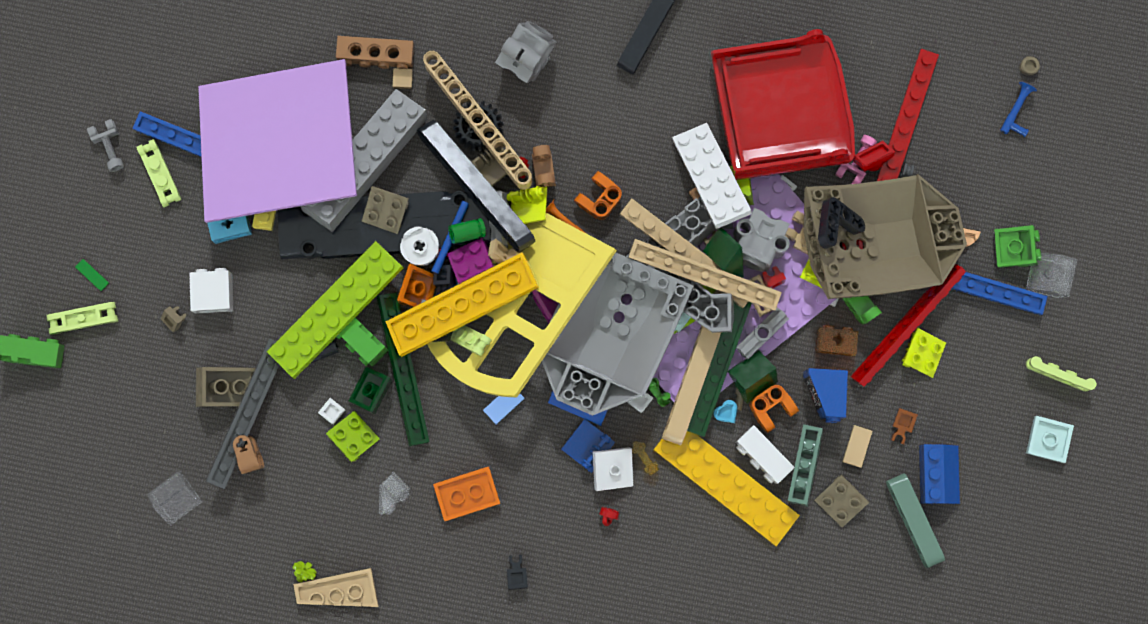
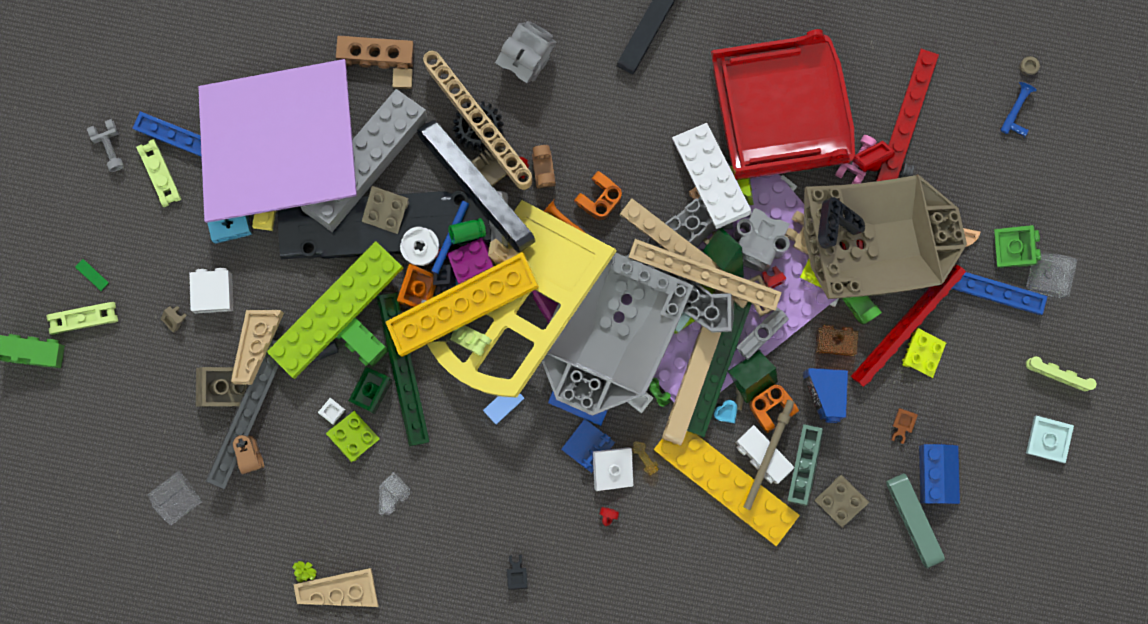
(254, 342): none -> tan wing
(466, 494): orange plate -> none
(529, 204): neon yellow hinge -> none
(783, 419): none -> dark tan bar
(857, 446): tan tile -> none

